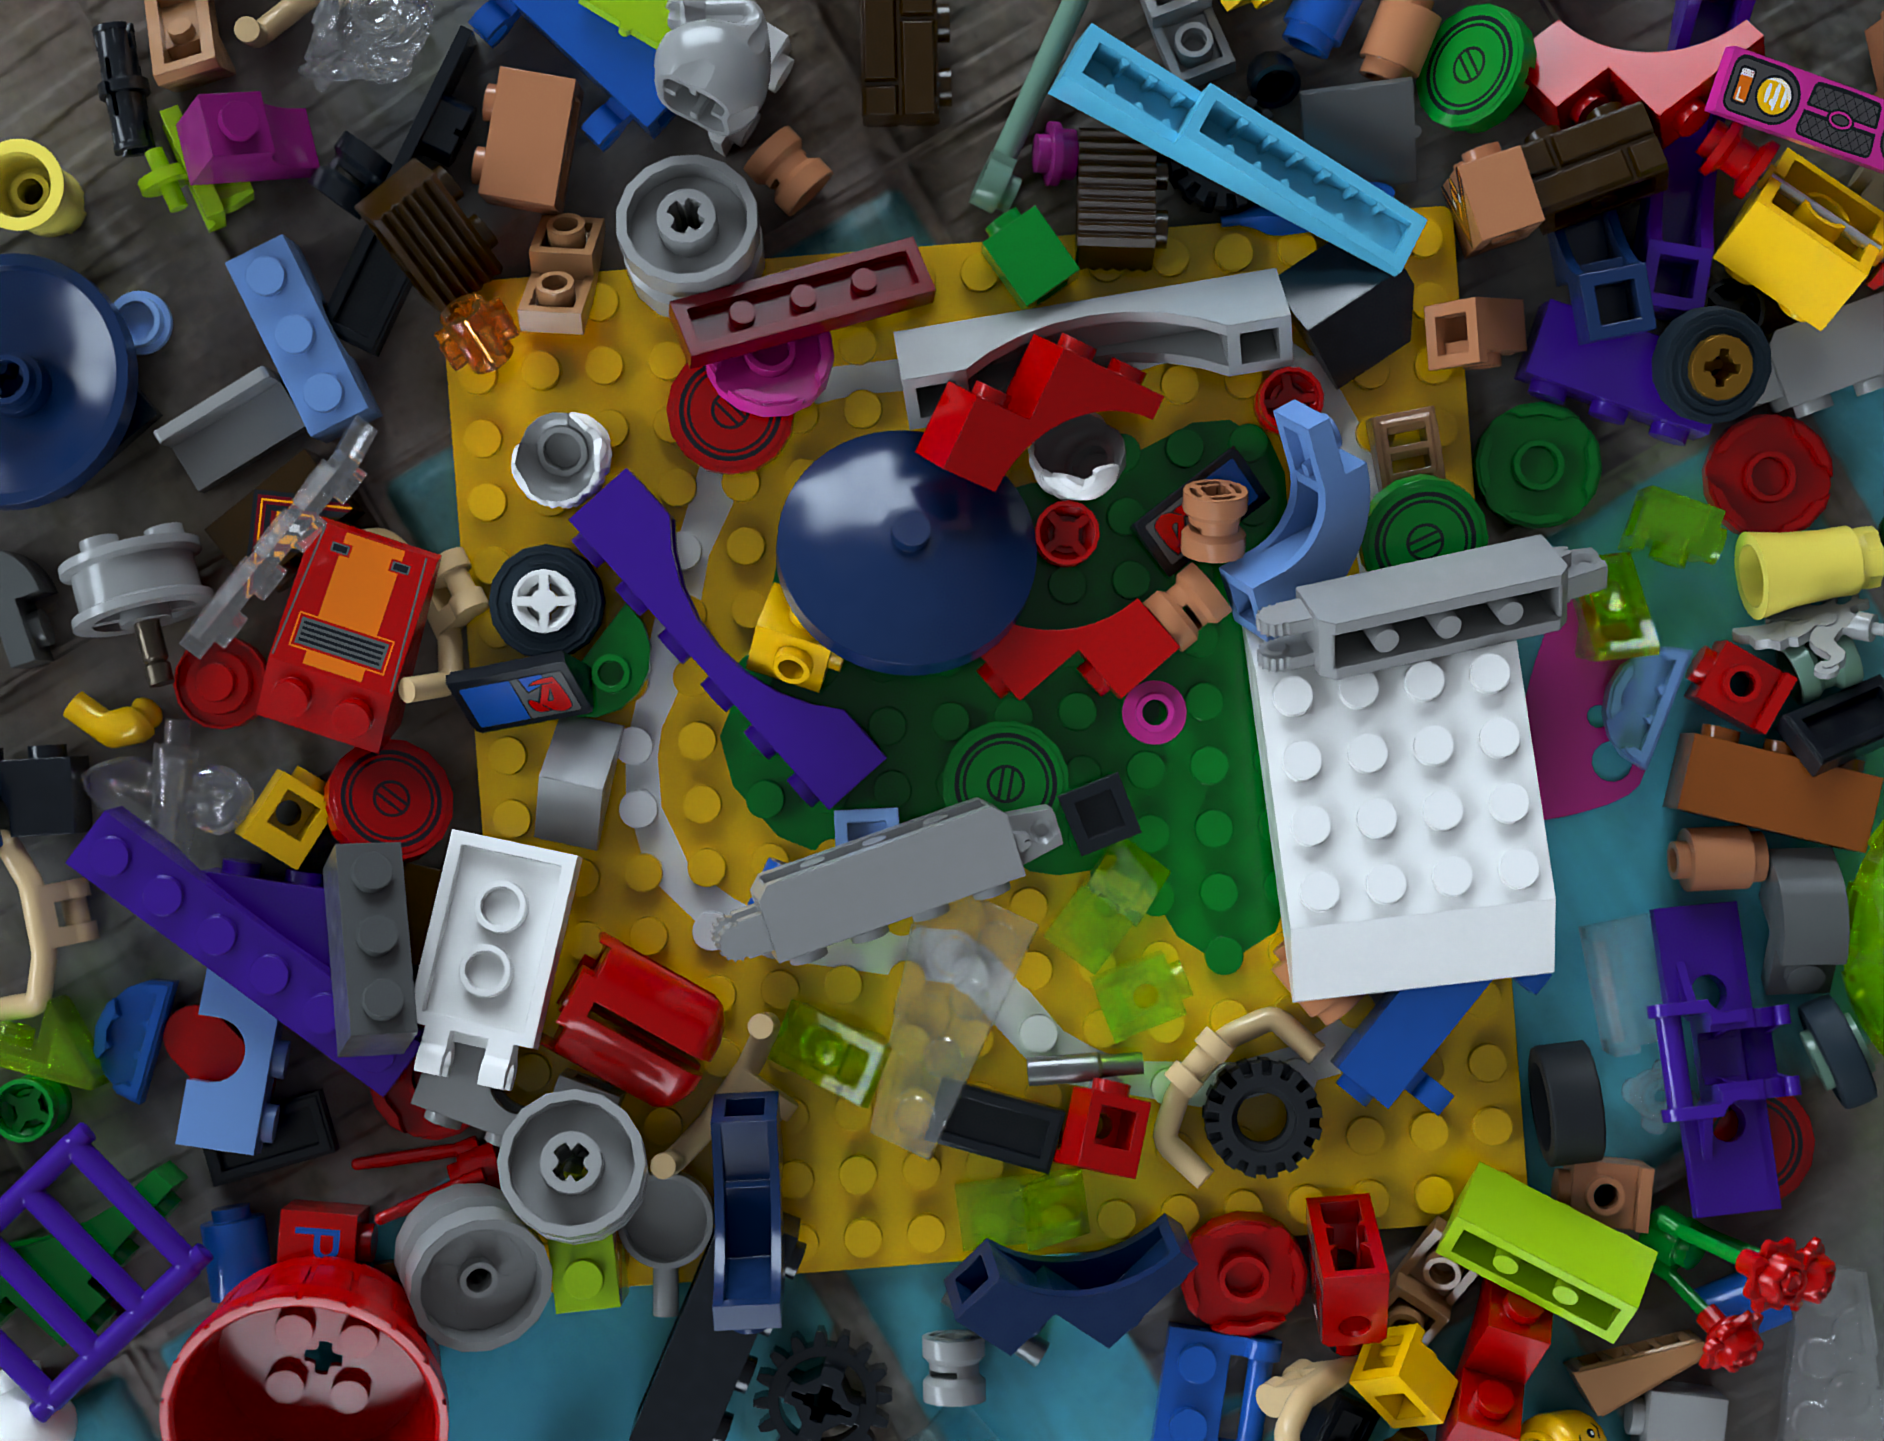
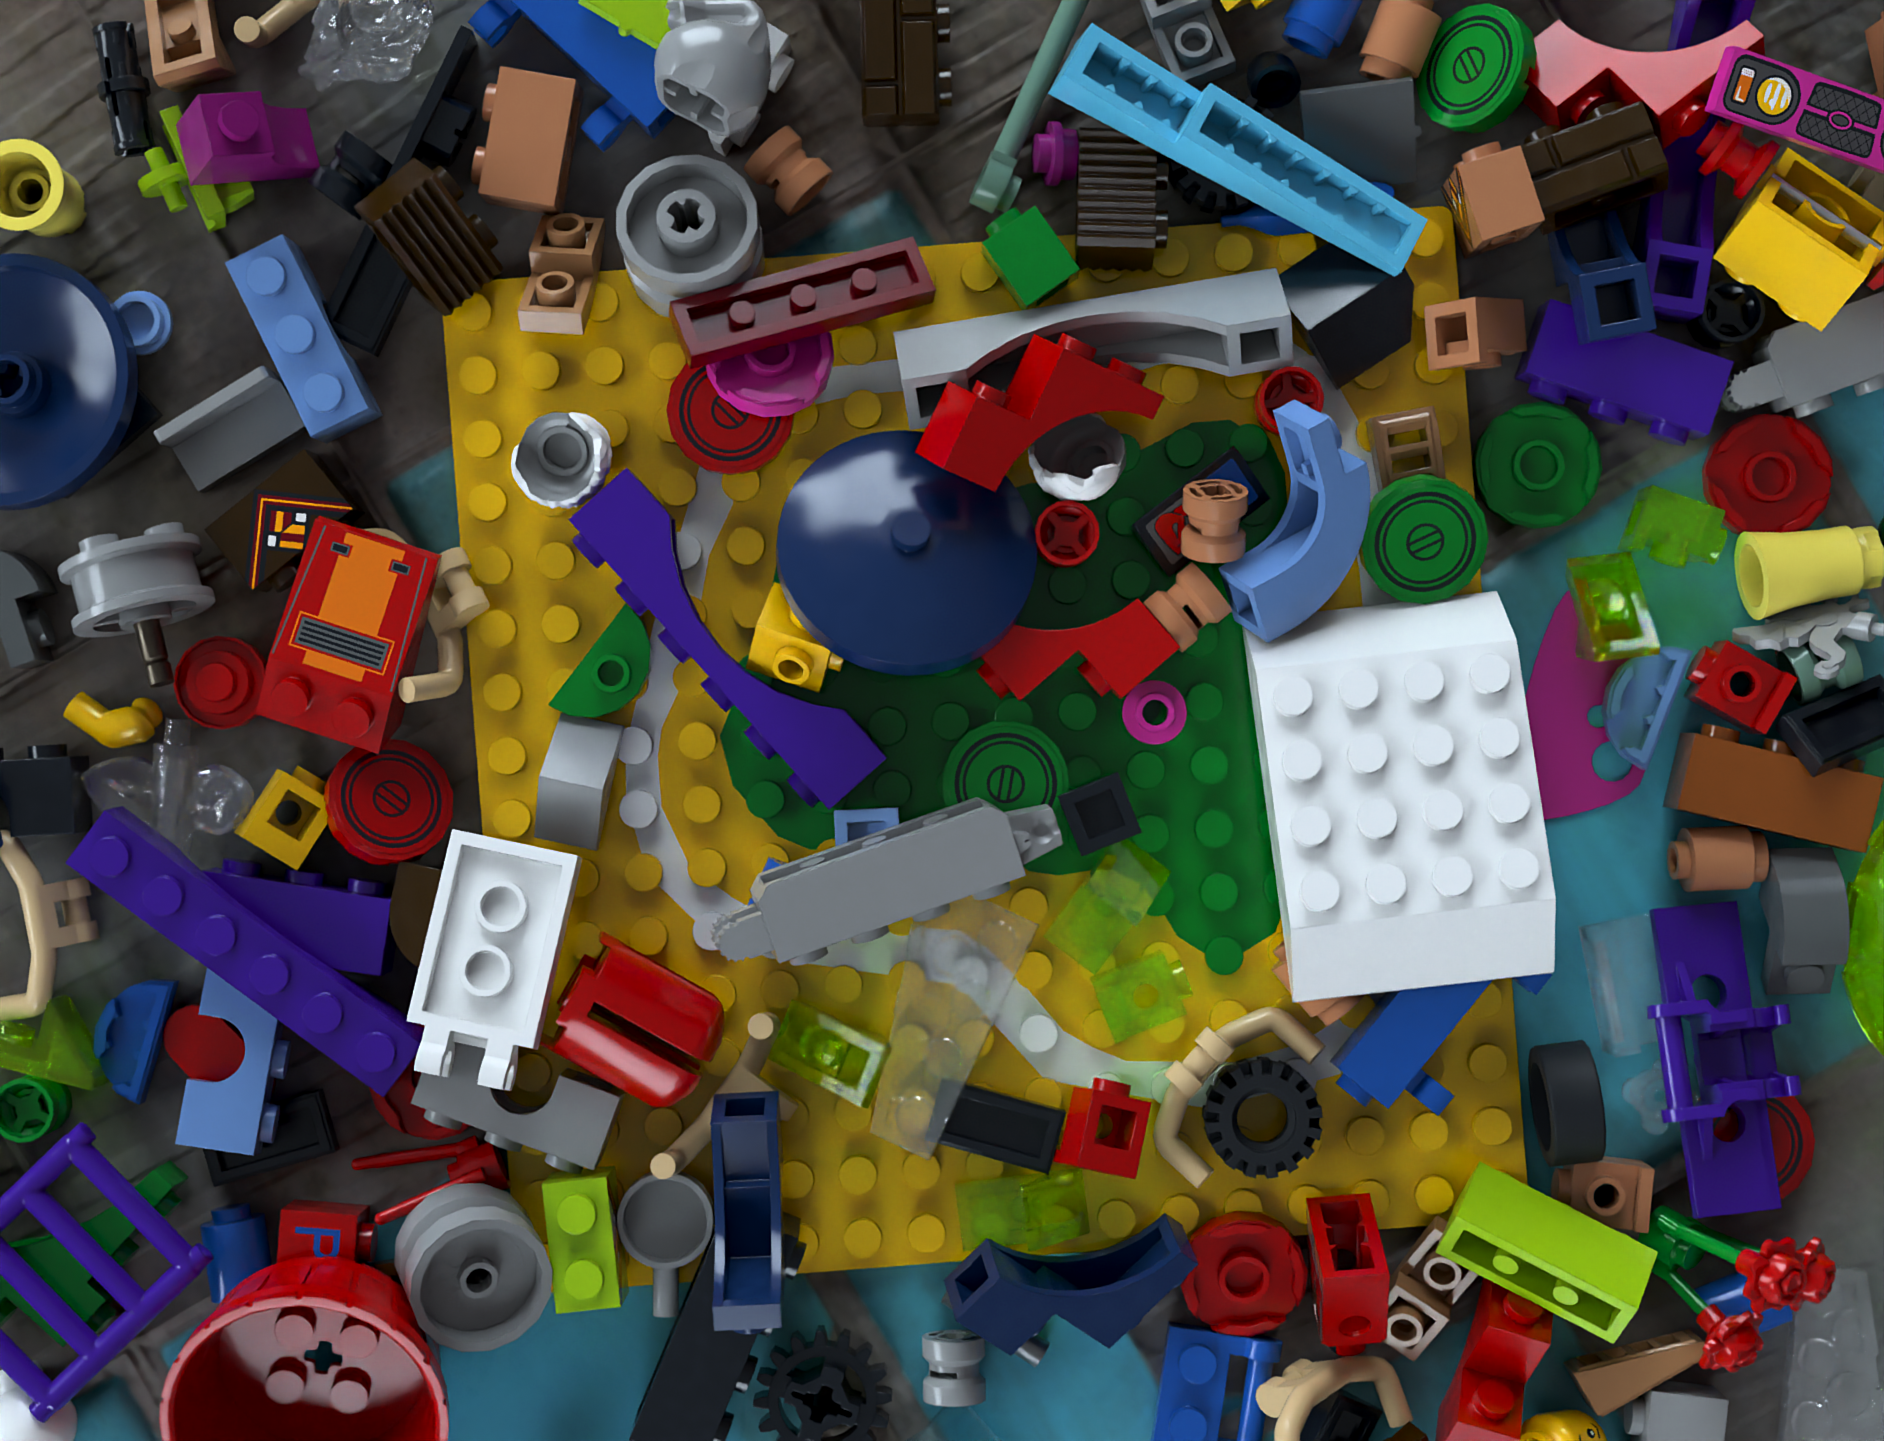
(296, 527): clear wing -> none
(369, 949): dark grey brick -> none
(476, 333): clear orange gear -> none
(523, 601): black wheel -> none
(523, 691): slope -> none
(565, 1128): light grey wheel -> none
(1082, 1067): flat silver pin -> none
(1404, 1379): yellow brick -> none
(1428, 608): light grey hinge -> none
(1688, 355): black wheel -> none
(1837, 1051): black wheel -> none

